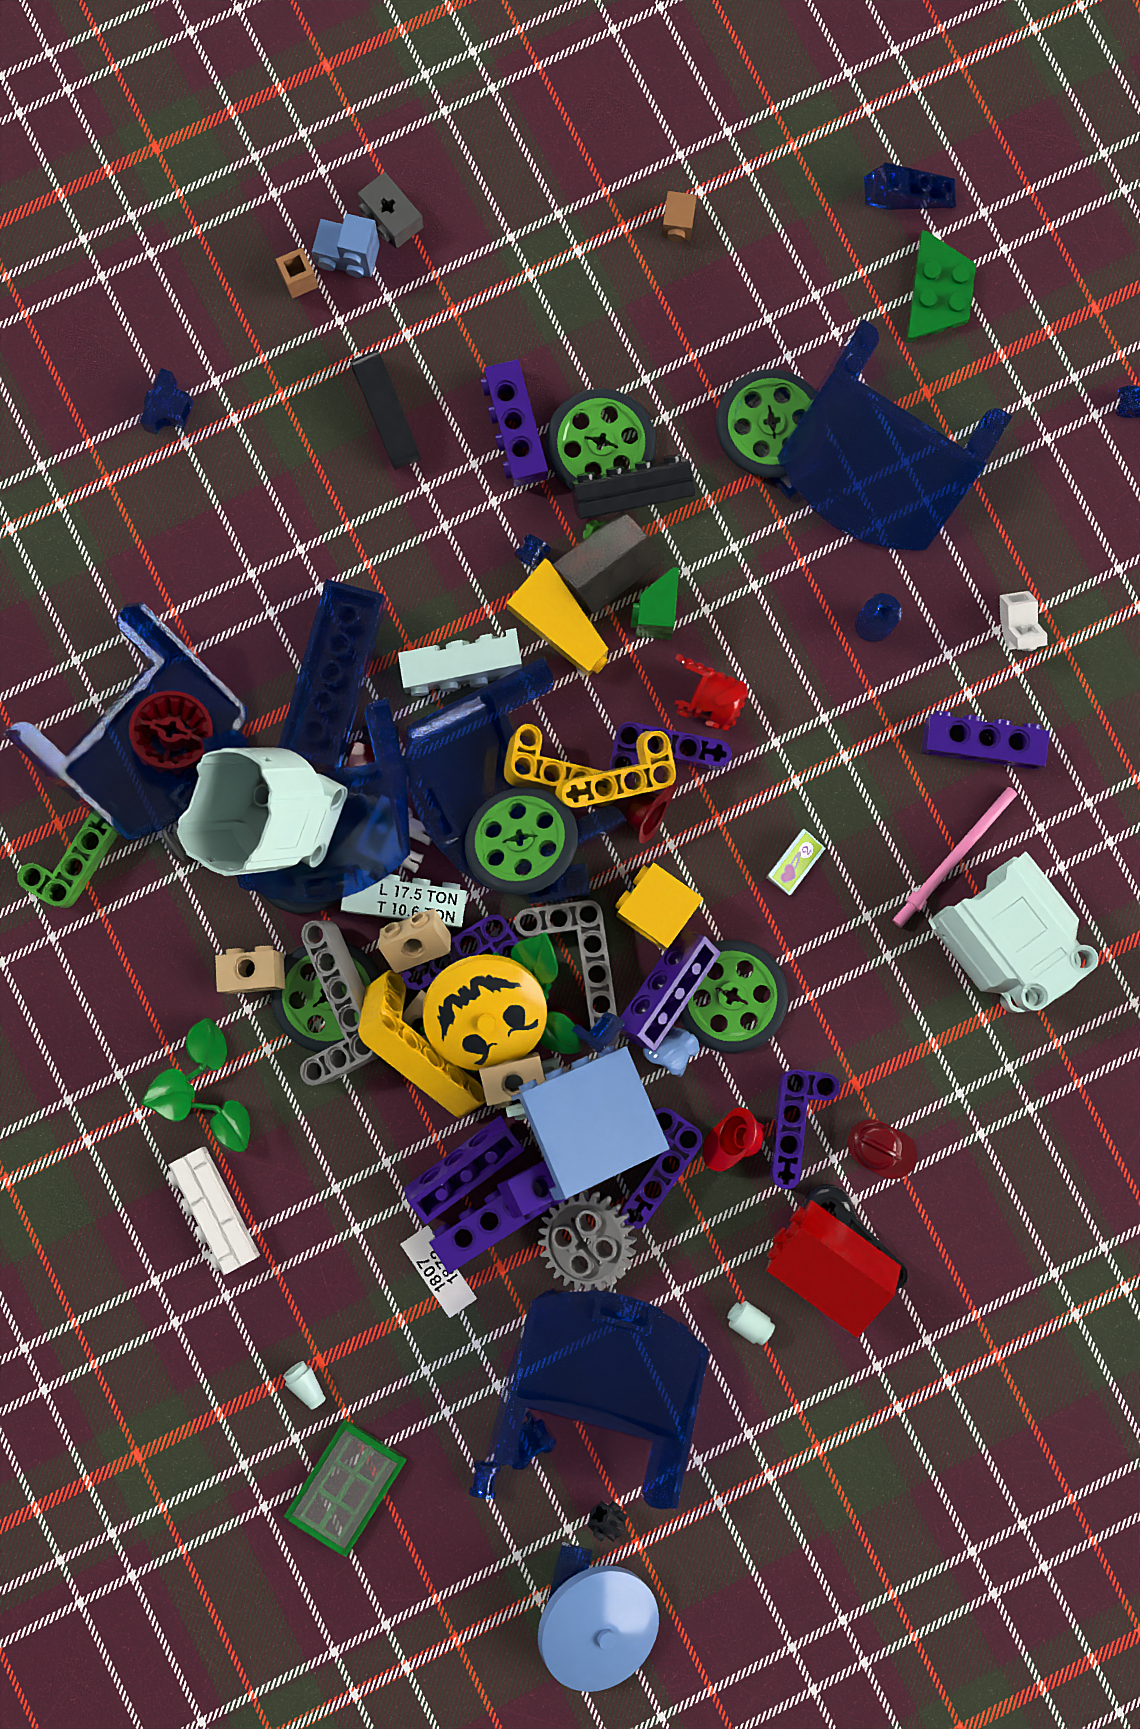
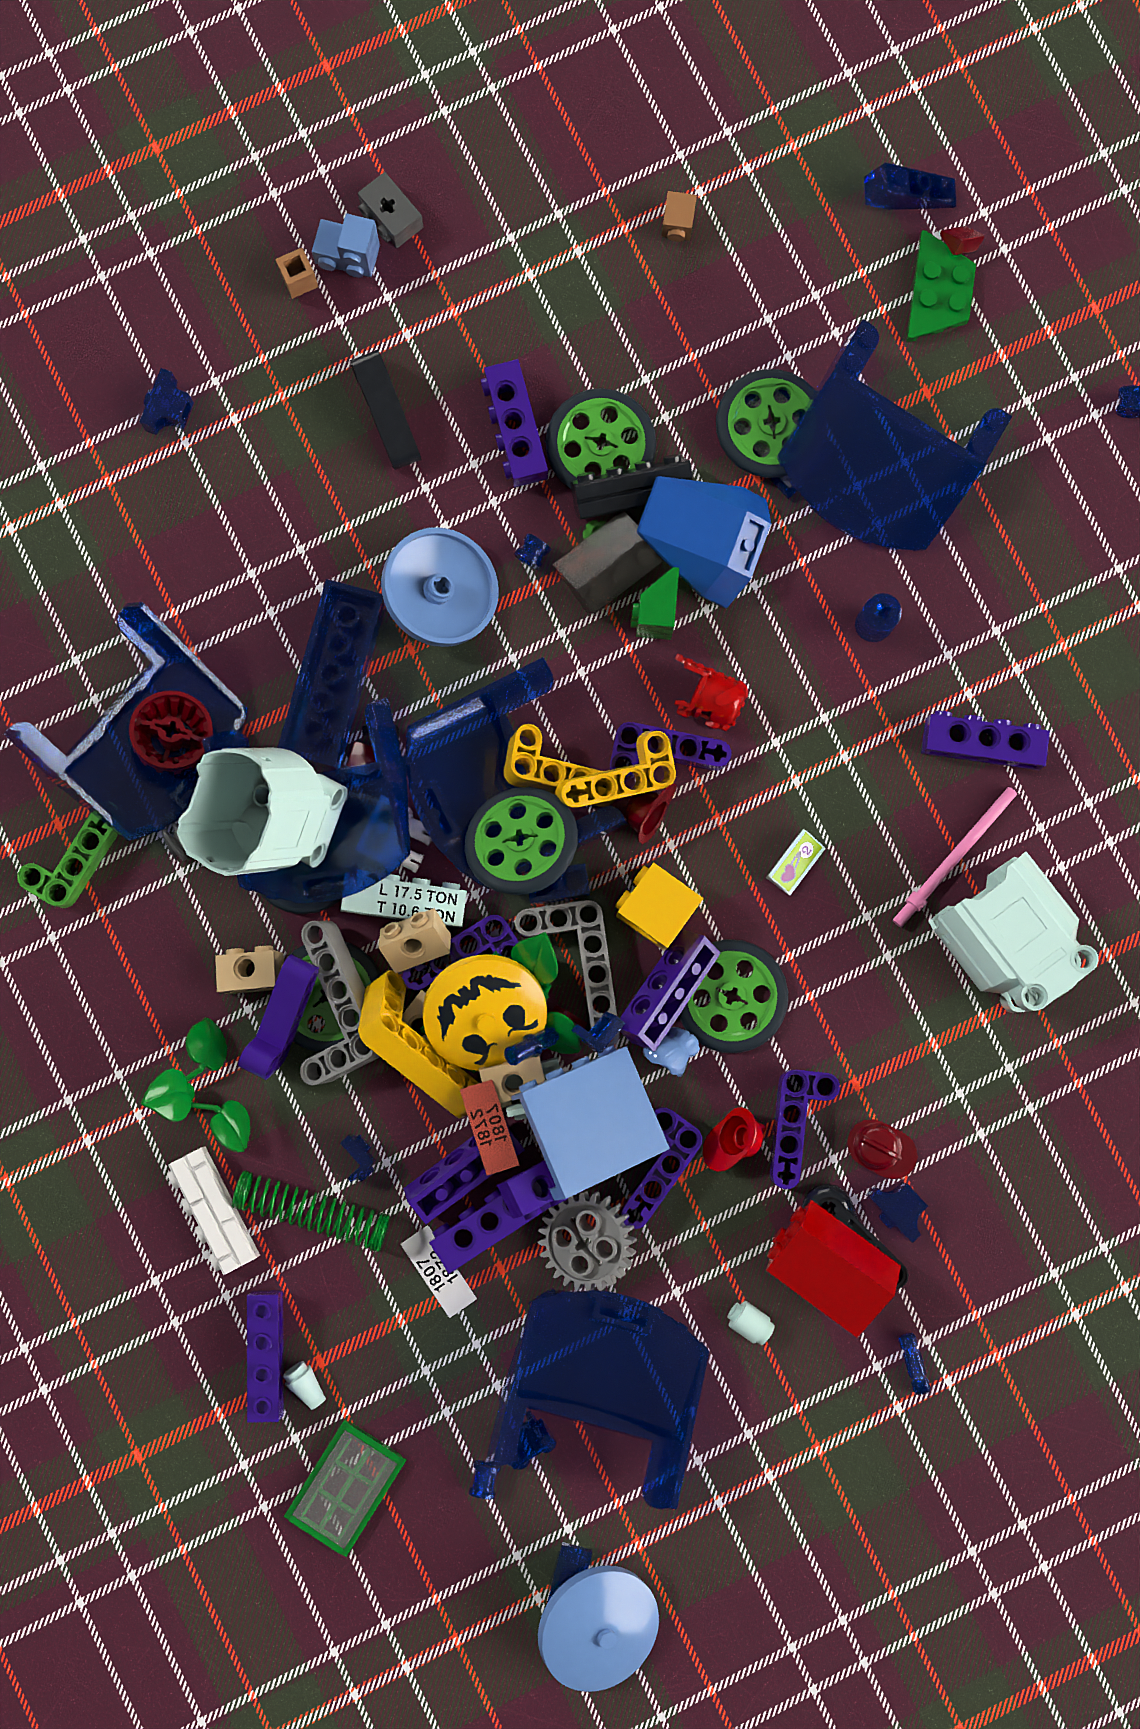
(265, 1356): none -> dark purple brick
(281, 1018): none -> dark purple beam
(359, 1150): none -> clear blue bracket
(375, 1242): none -> green piece
(439, 587): none -> medium blue dish
(460, 664): light aqua wedge -> none
(489, 1127): none -> clear red sticker
(531, 1046): none -> clear blue axle
(557, 618): yellow slope -> none
(607, 1521): black gear -> none
(707, 533): none -> blue wedge
(899, 1209): none -> clear blue brick
(914, 1363): none -> clear blue axle
(962, 239): none -> dark red slope
(1020, 621): white brick -> none

